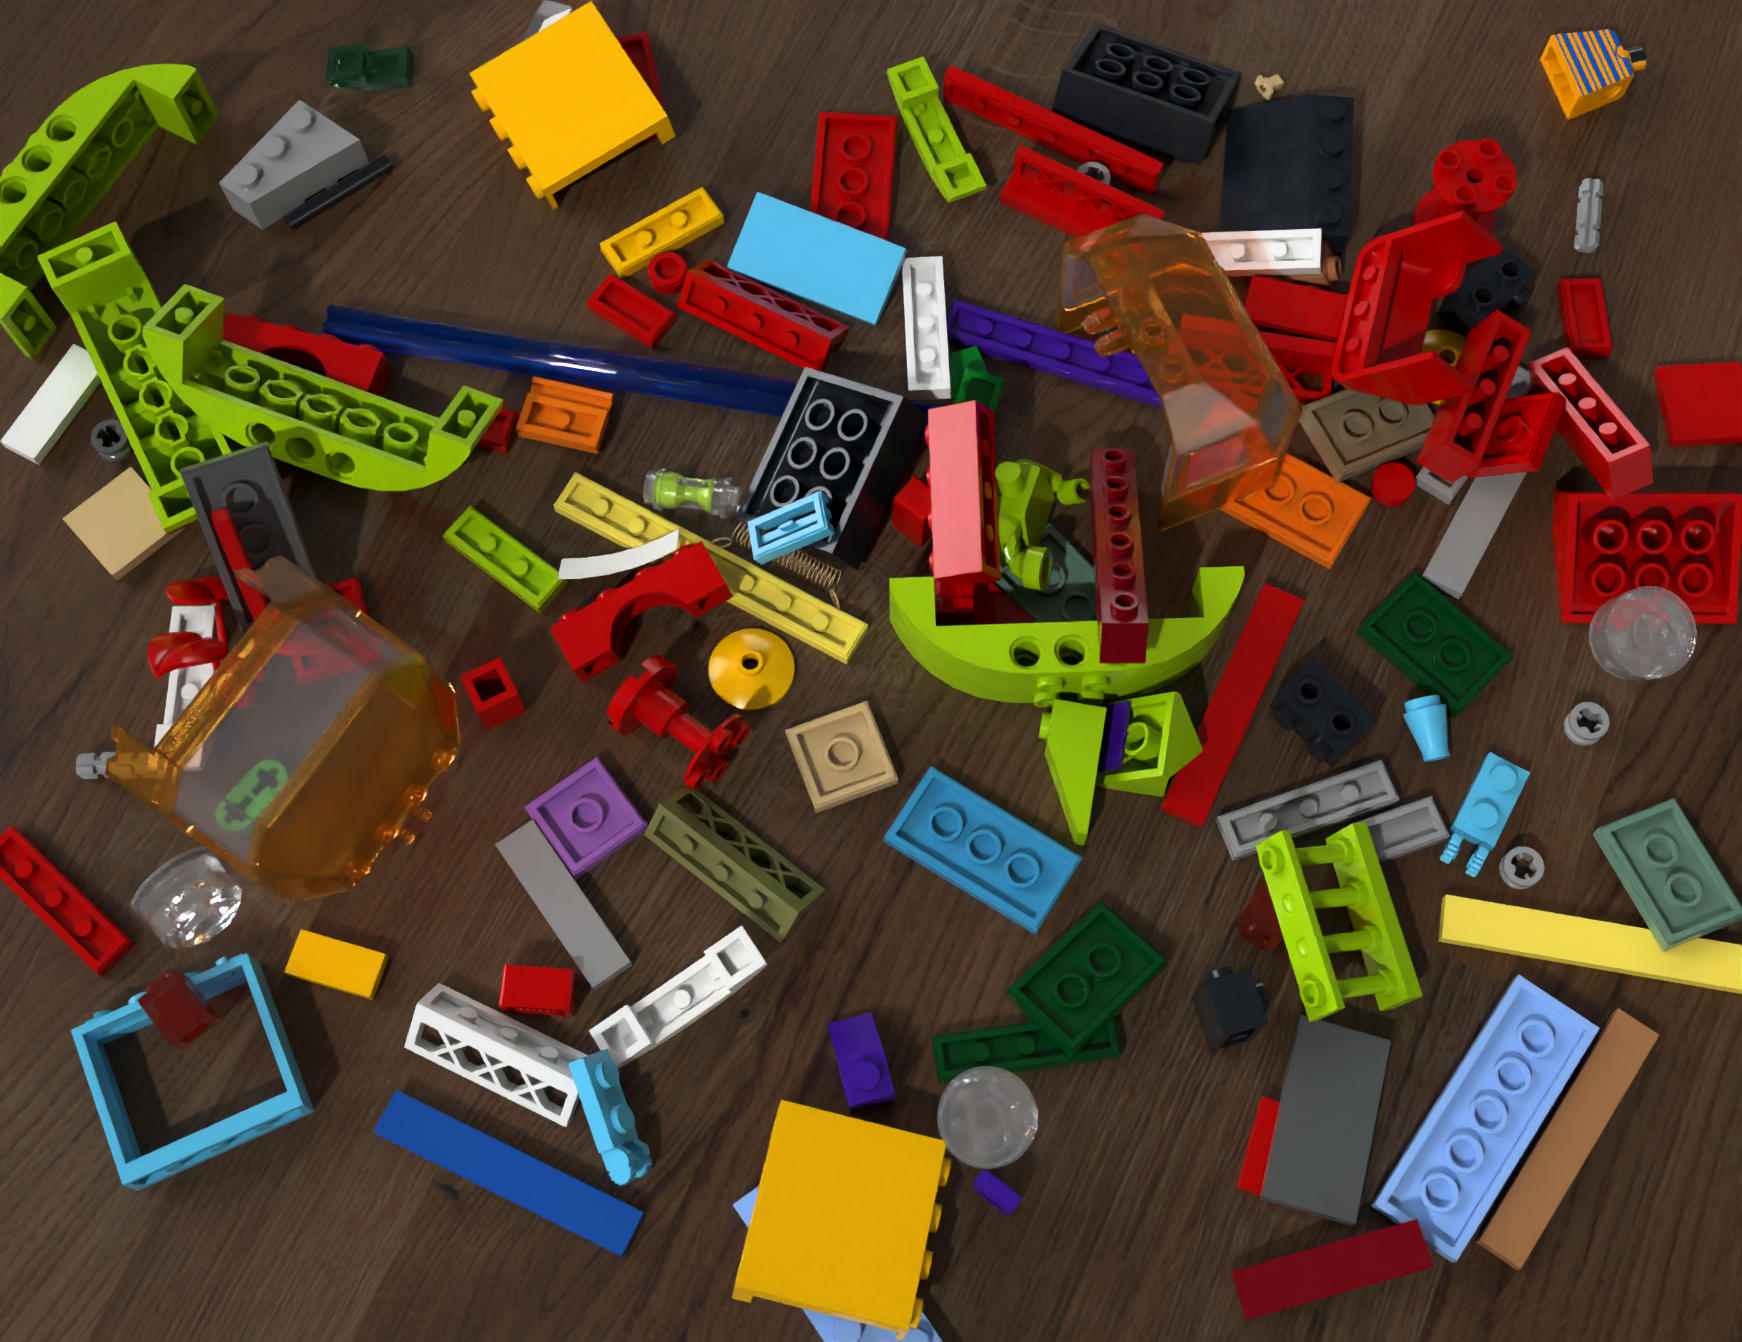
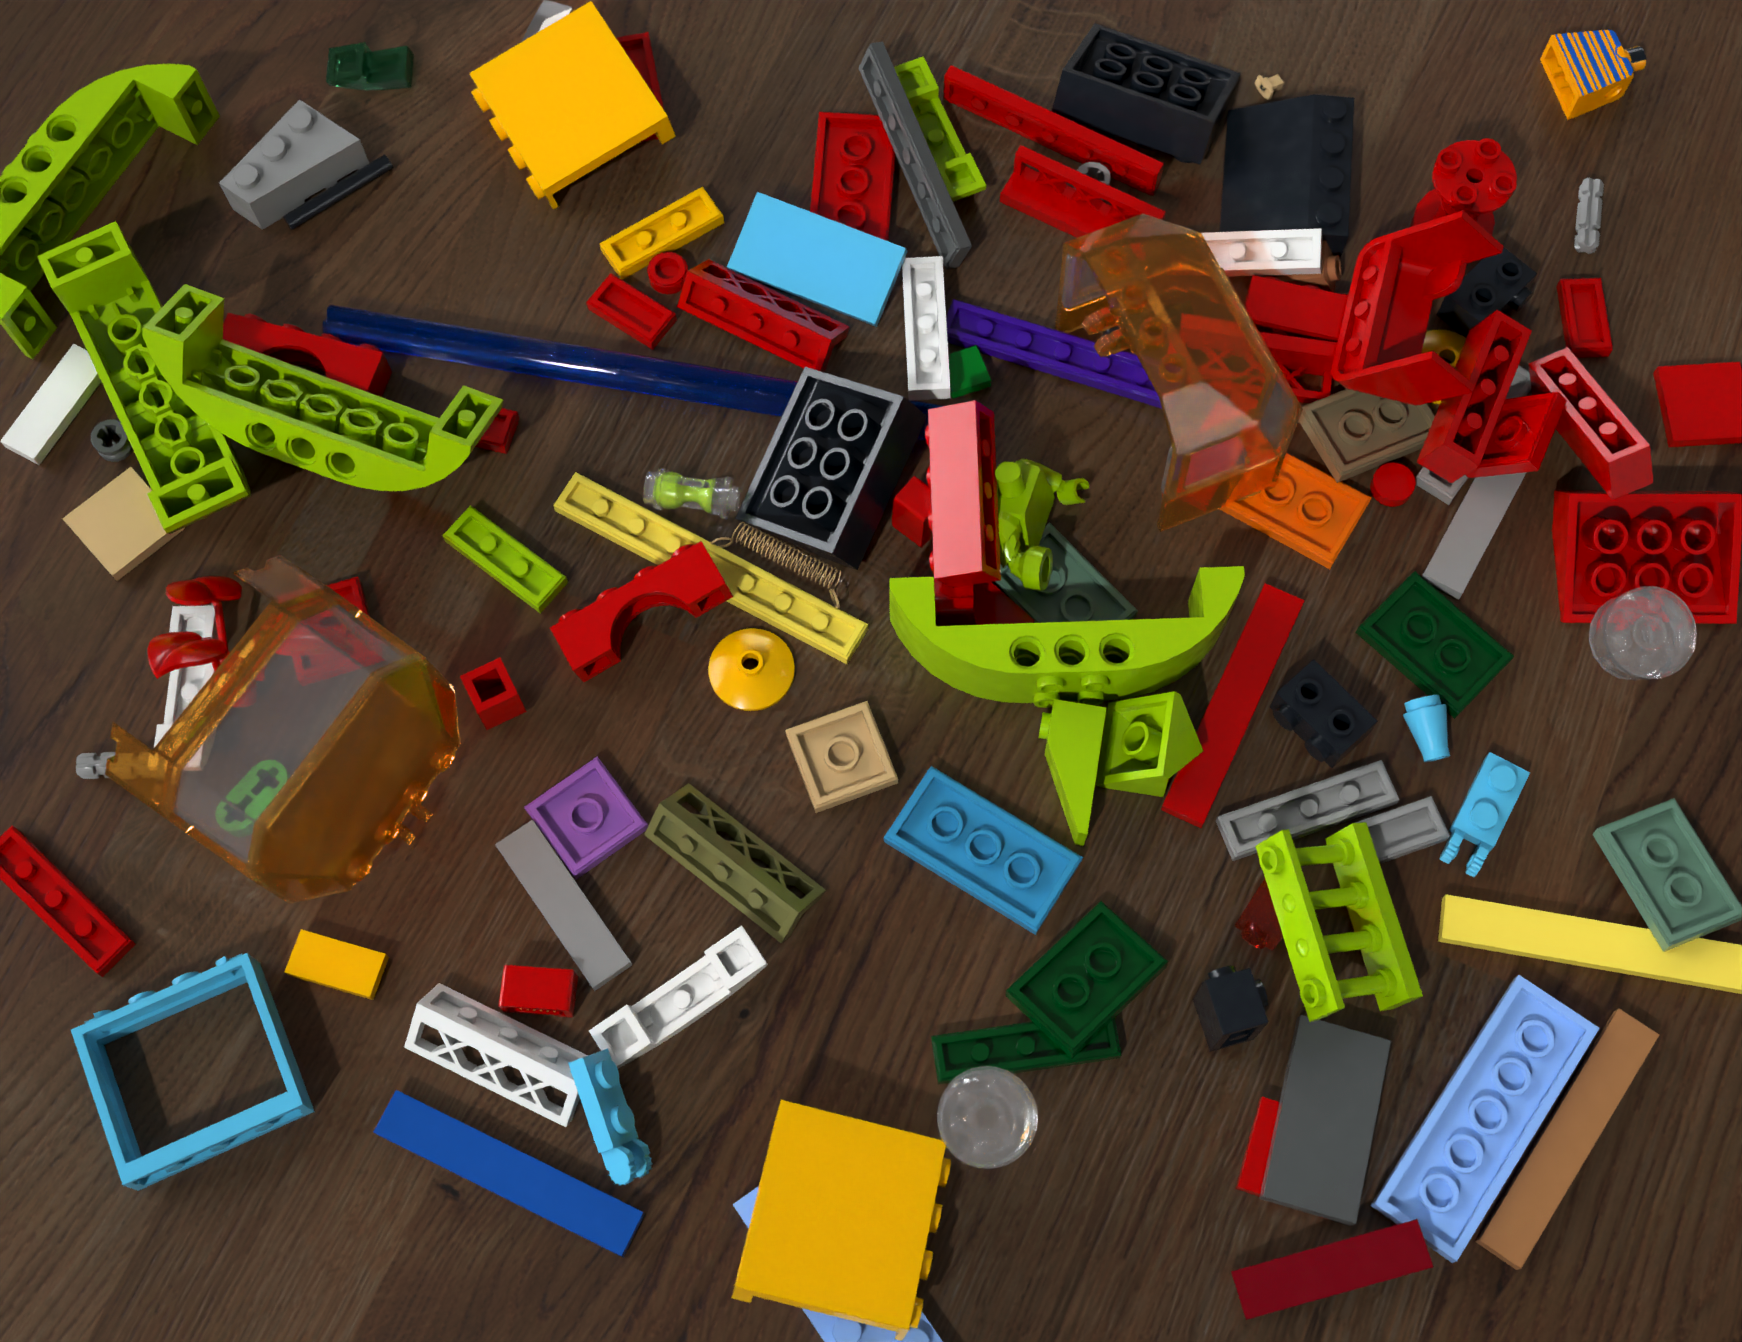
(178, 1009): clear red brick -> none
(188, 899): clear wheel -> none
(238, 558): red tile -> none
(260, 508): dark grey tile -> none
(565, 415): orange plate -> none
(612, 563): white sticker -> none
(661, 710): red piece -> none
(791, 534): medium azure tile -> none
(861, 1063): dark purple slope -> none
(914, 156): none -> dark grey tile
(980, 387): green tile -> none
(996, 1193): dark purple tile -> none
(1114, 736): dark purple window -> none
(1117, 557): dark red brick -> none
(1534, 865): light grey bush -> none
(1590, 712): light grey bush -> none

